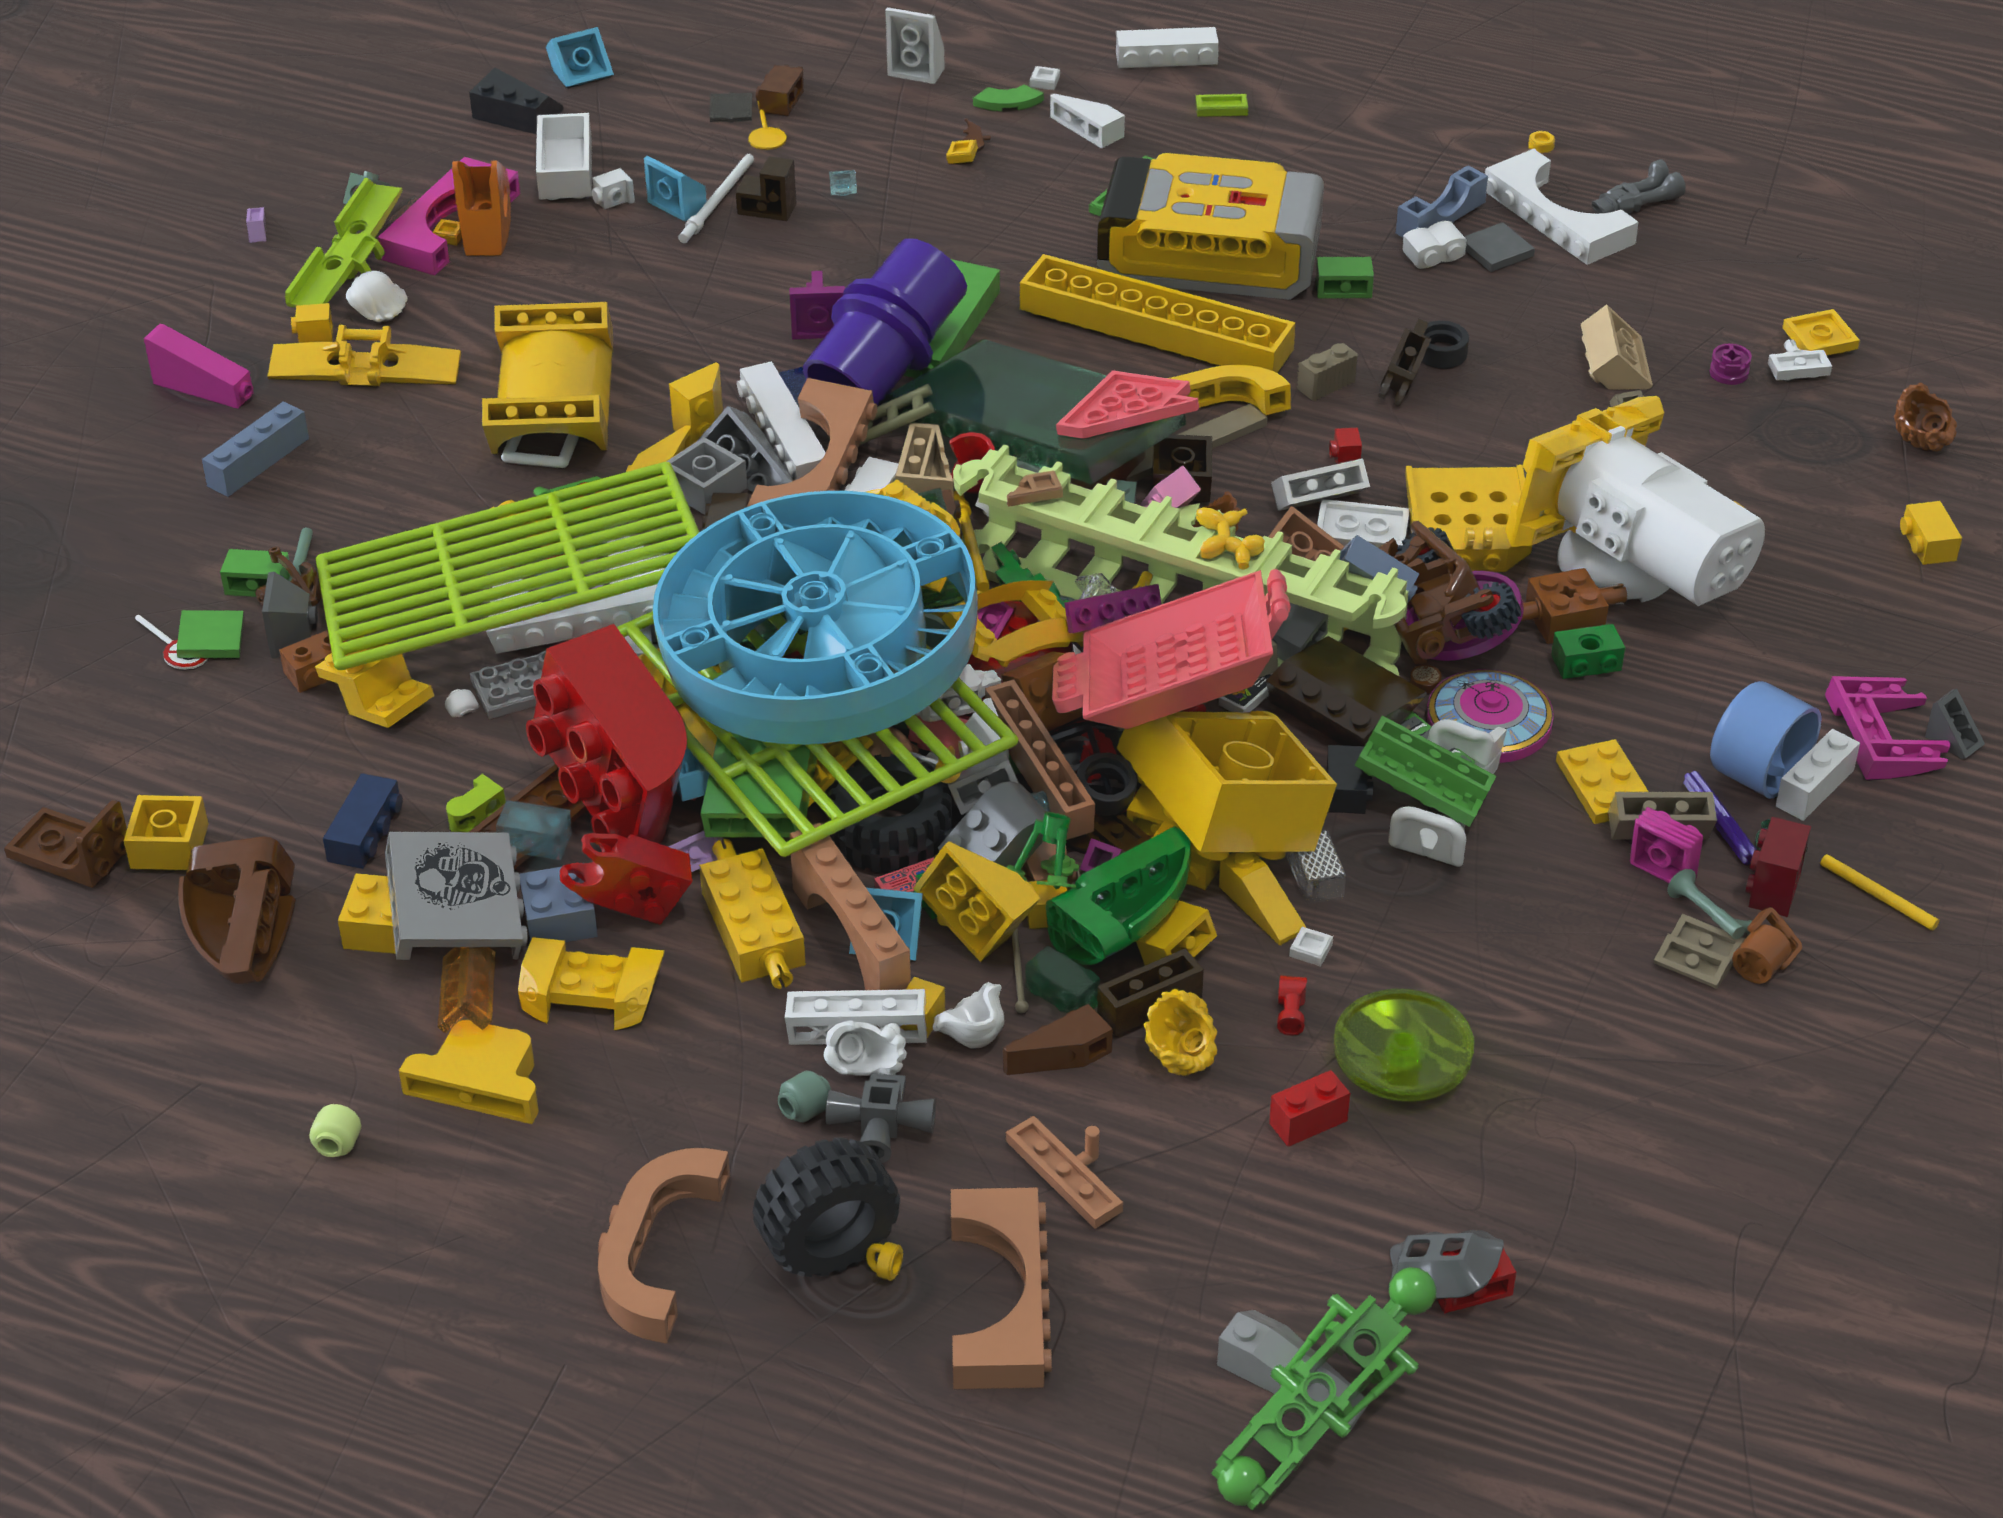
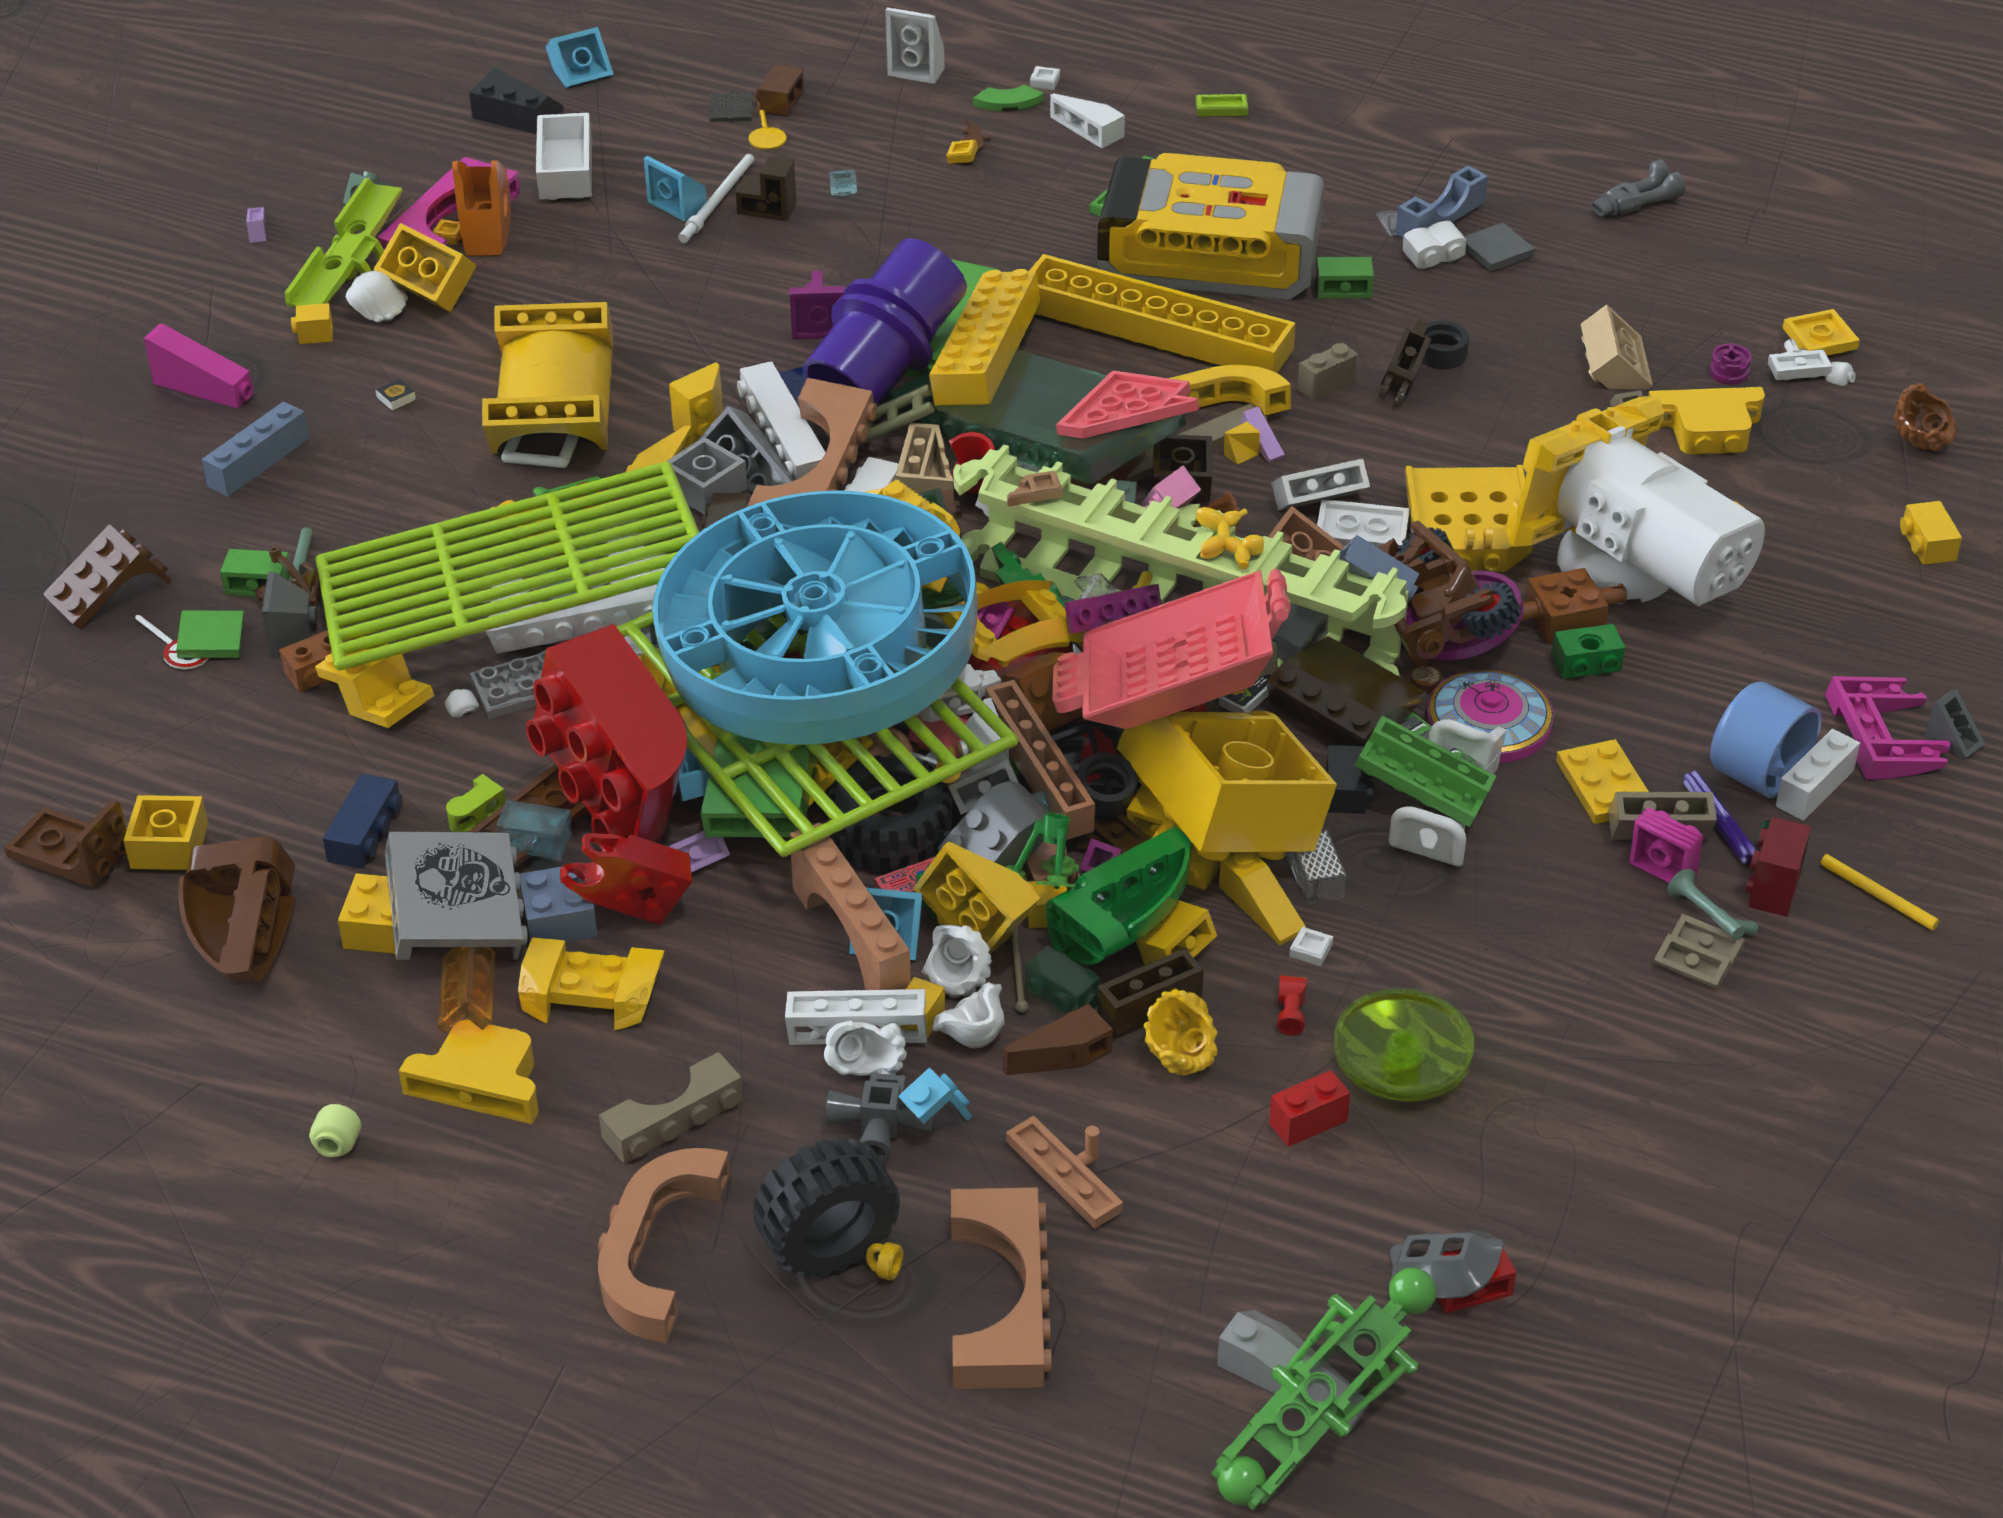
(100, 573): none -> bracket
(395, 394): none -> tile
(414, 363): yellow piece -> none
(425, 267): none -> yellow brick
(612, 189): white brick -> none
(637, 1128): none -> dark tan arch
(752, 915): yellow brick -> none
(803, 1096): sand green head -> none
(931, 1093): none -> medium azure bracket
(957, 960): none -> white hair
(971, 543): yellow bar -> none
(985, 338): none -> yellow brick
(1167, 47): white brick -> none
(1241, 443): none -> yellow slope
(1269, 445): none -> lavender piece
(1346, 445): red plate -> none
(1388, 220): none -> clear piece
(1541, 141): yellow tile -> none
(1584, 235): white arch -> none
(1711, 418): none -> yellow brick
(1766, 948): dark orange piece -> none
(1841, 374): none -> white piece

